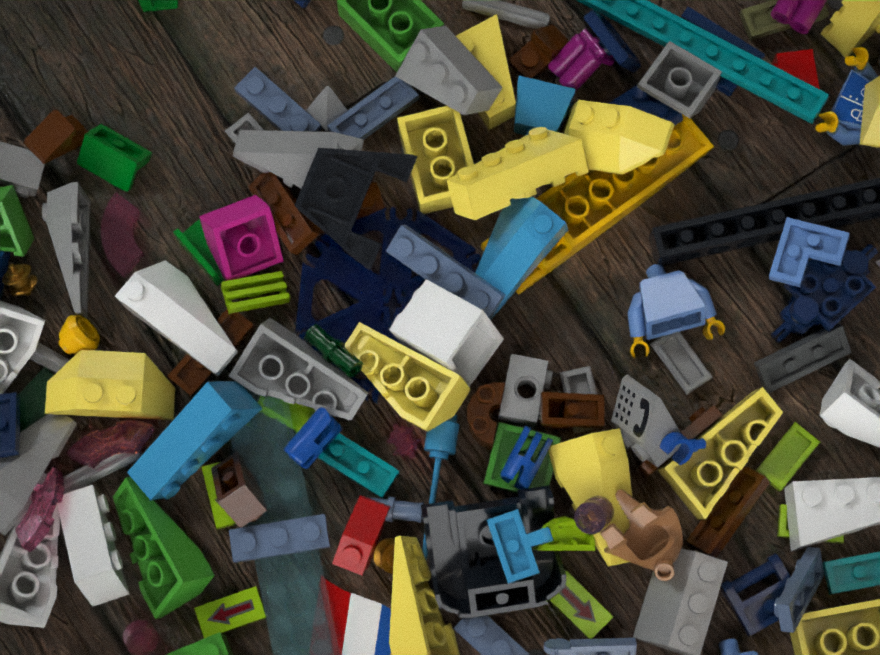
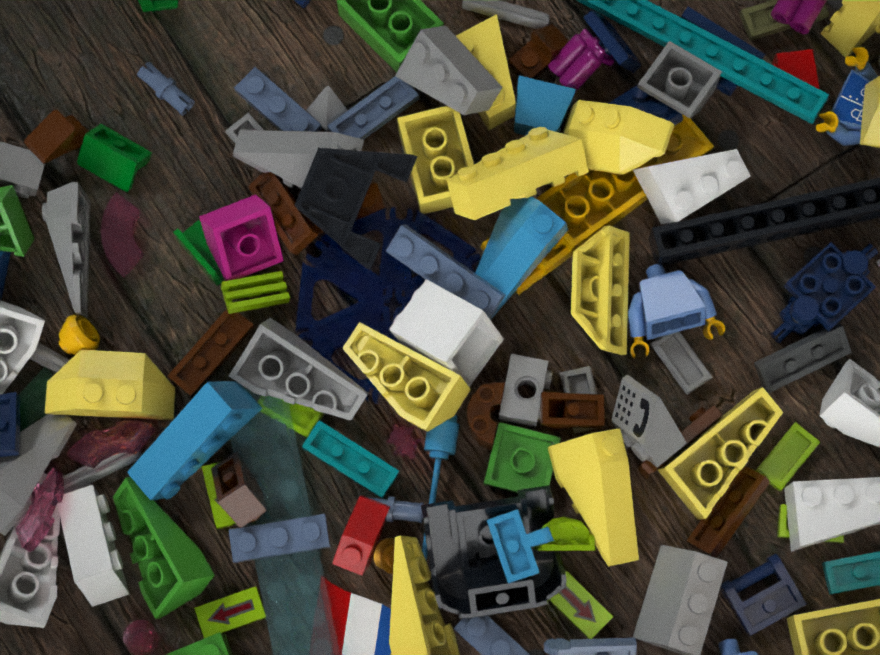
(19, 279): pearl gold wheel -> none
(165, 88): none -> sand blue pin
(175, 309): white wedge -> none
(313, 438): blue arm -> none
(333, 351): dark green pin -> none
(523, 463): blue arm -> none
(600, 512): wheel -> none
(601, 288): none -> light yellow wedge
(651, 539): medium nougat piece -> none
(686, 449): blue piece -> none
(688, 184): none -> white wedge
(799, 590): sand blue plate -> none
(804, 241): medium blue plate -> none

